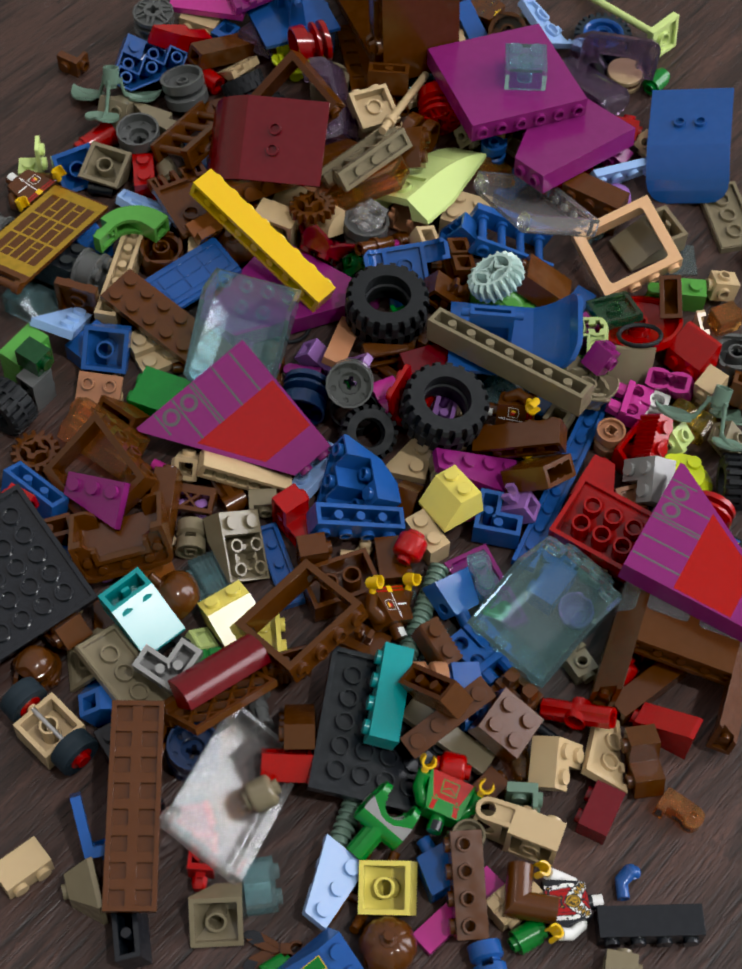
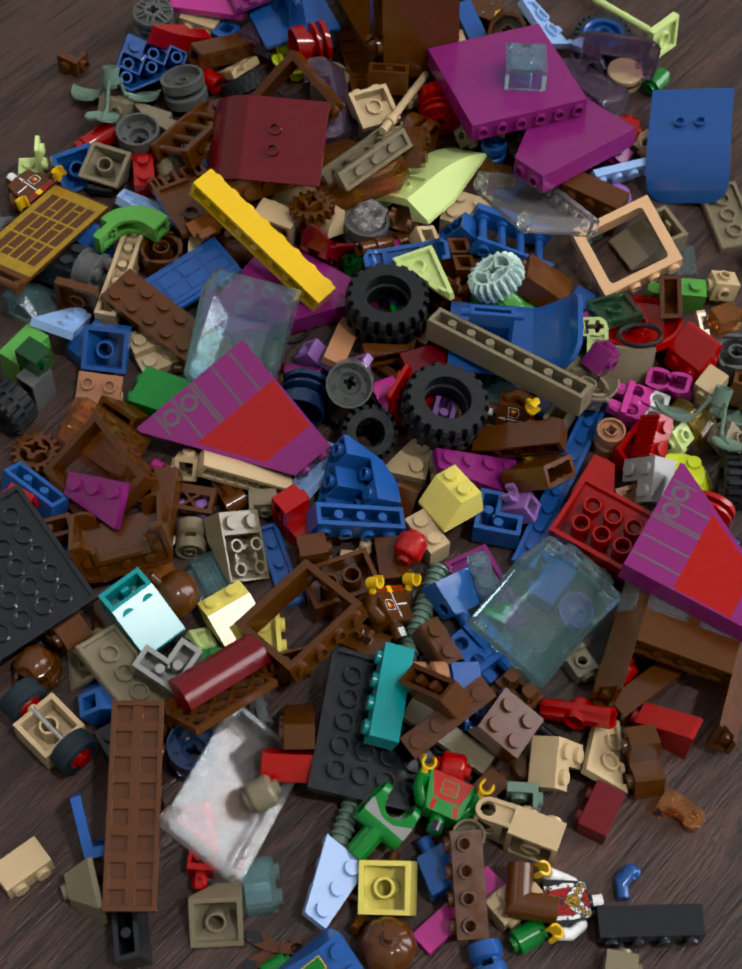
(427, 266): none -> yellowish green wing

